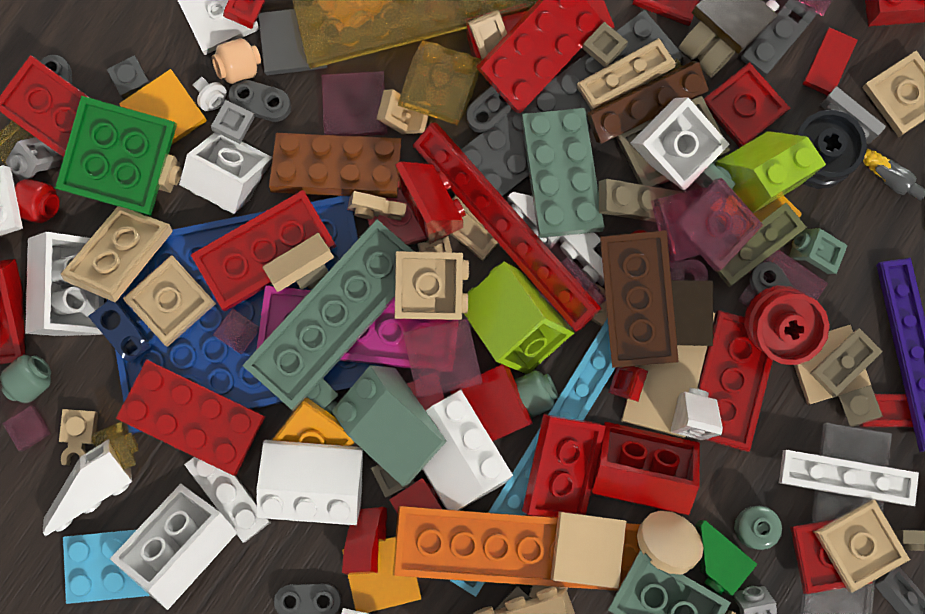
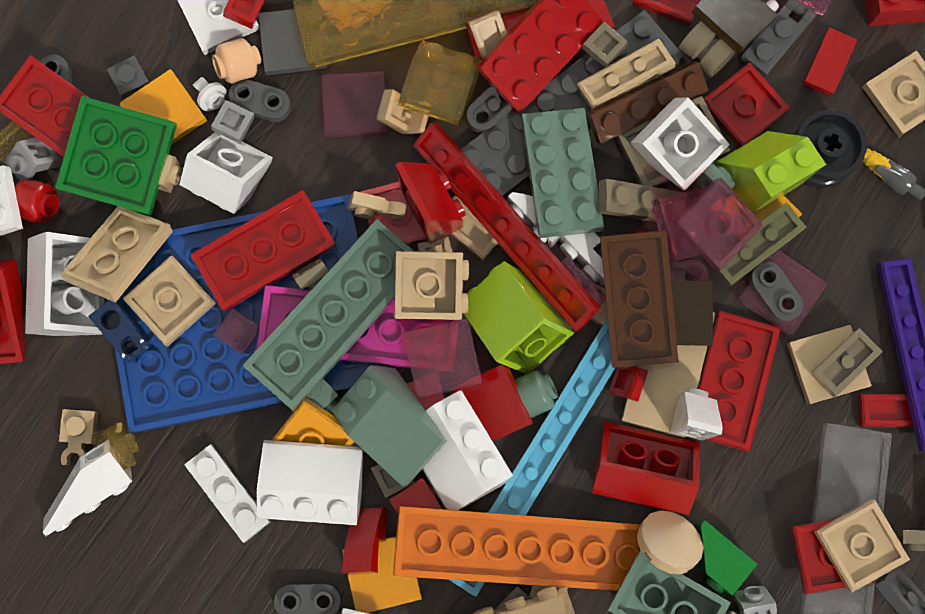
(25, 378): sand green head -> none
(26, 428): clear pink plate -> none
(90, 571): medium azure plate -> none
(174, 545): white slope -> none
(190, 417): red plate -> none
(298, 262): tan tile -> none
(335, 165): dark orange plate -> none
(563, 467): red plate -> none
(588, 550): tan tile -> none
(754, 535): sand green head -> none
(786, 325): red wheel -> none
(818, 249): sand green bracket -> none
(842, 102): light grey plate -> none
(848, 478): white plate -> none
(860, 406): dark tan plate -> none

